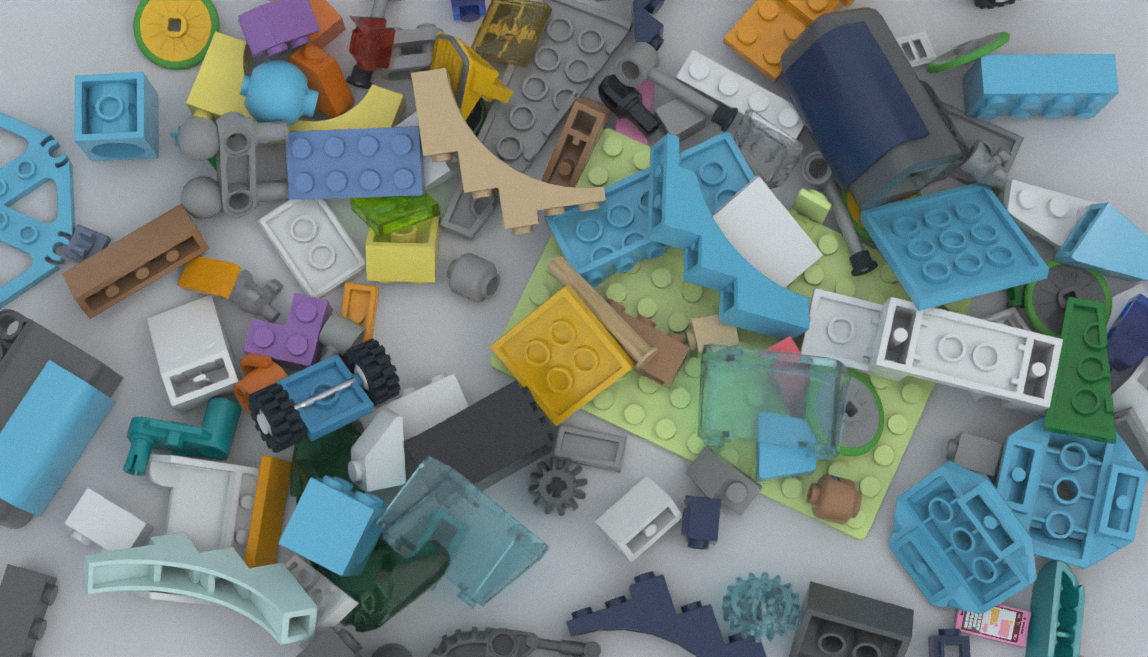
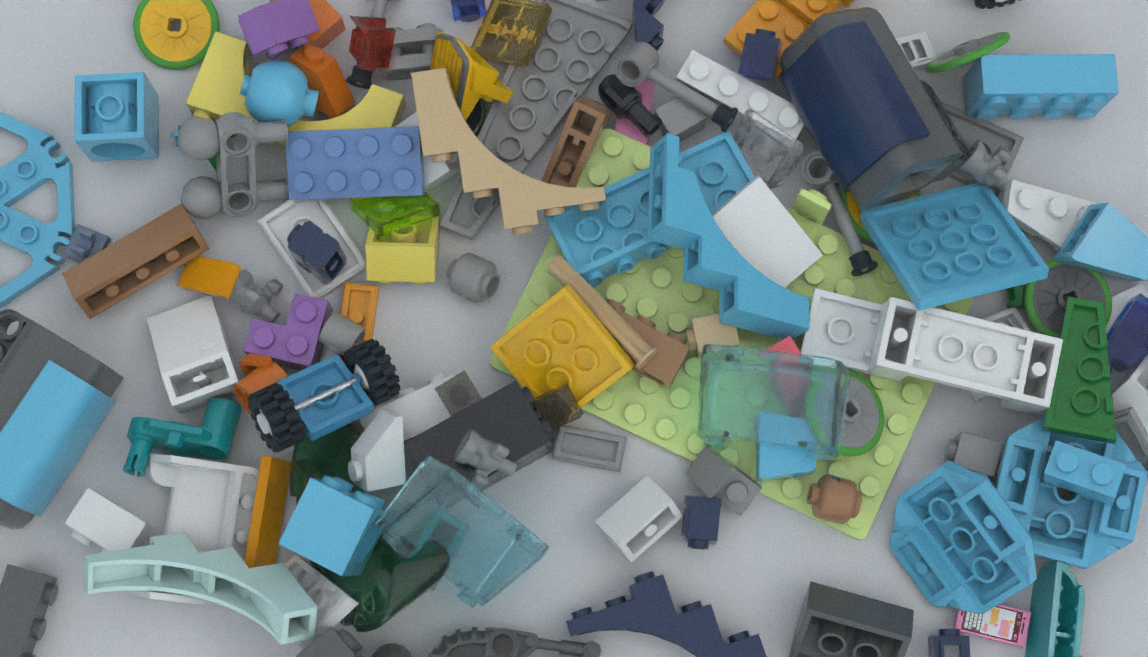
(316, 251): none -> dark blue brick
(458, 393): none -> clear smoke plate
(484, 456): none -> light grey piece
(549, 477): dark grey gear -> none
(559, 406): none -> clear smoke plate
(760, 55): none -> clear blue brick
(761, 607): clear light blue gear -> none
(1084, 472): none -> medium azure brick

